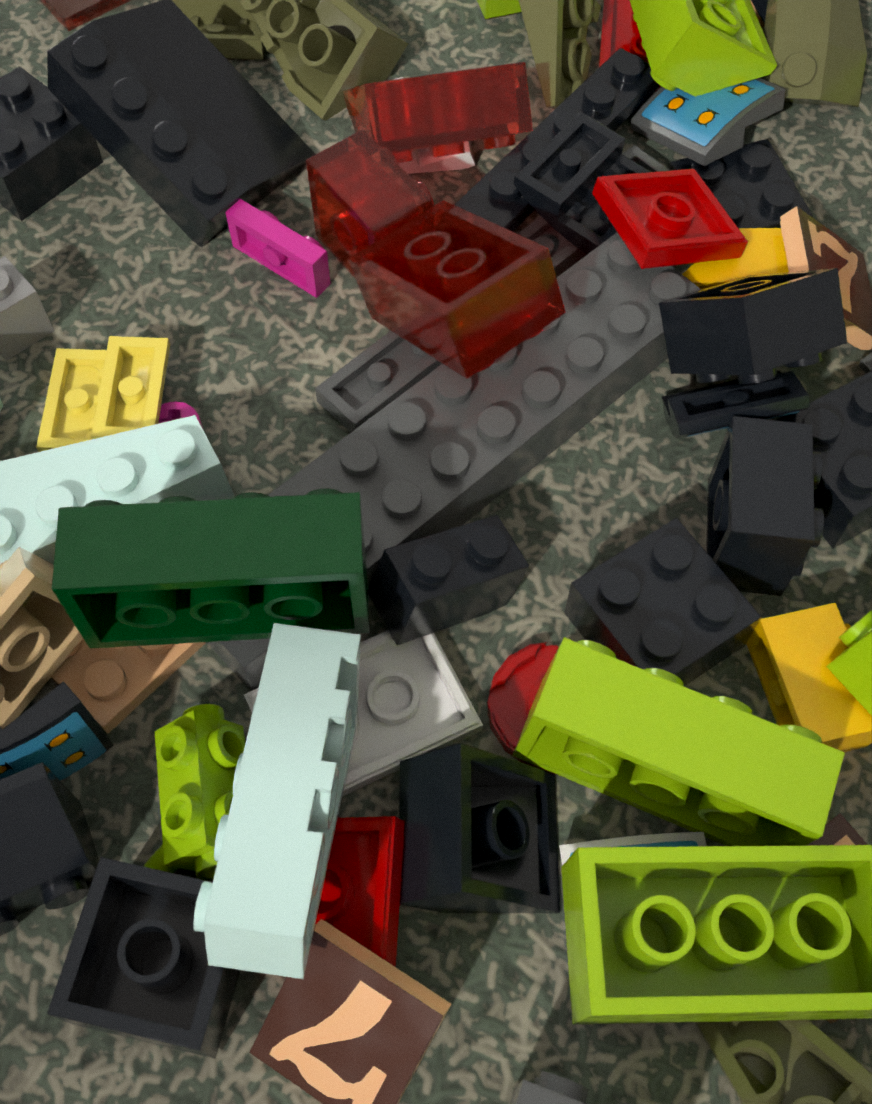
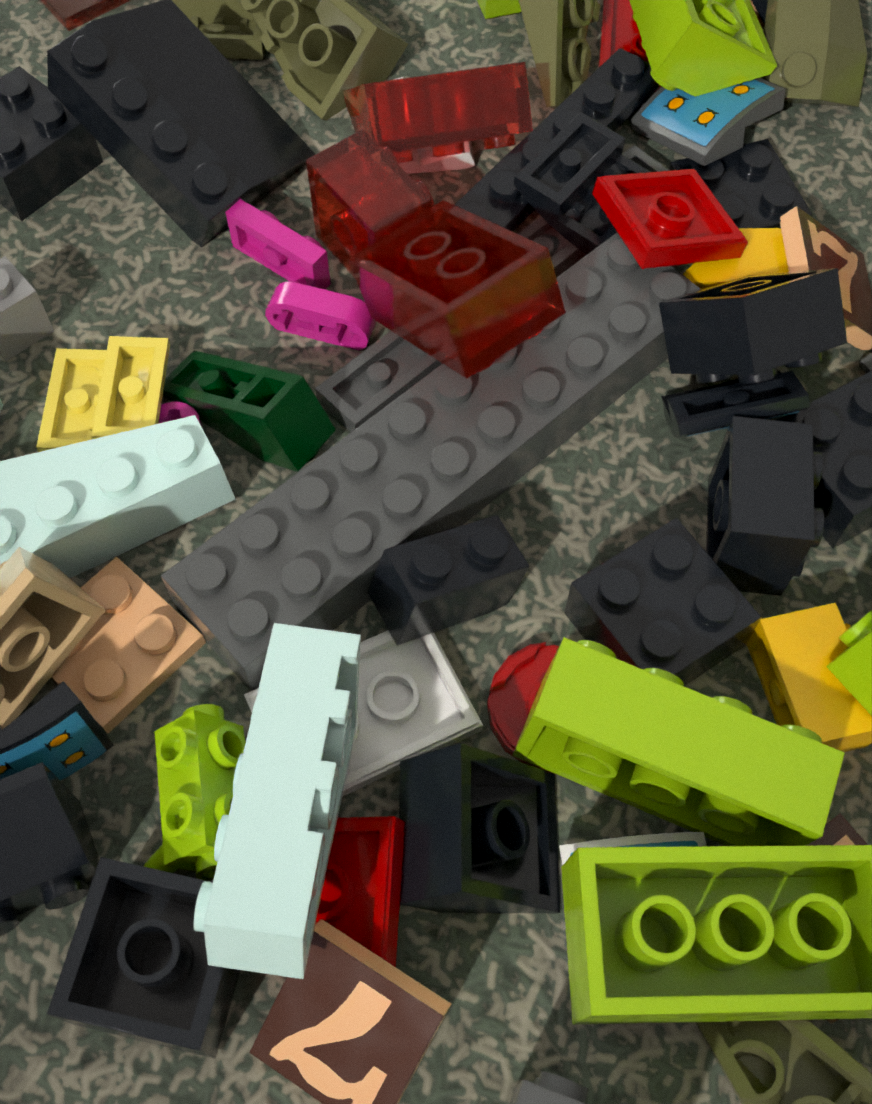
(212, 567): dark green brick -> none
(253, 406): none -> dark green slope
(320, 315): none -> dark pink beam

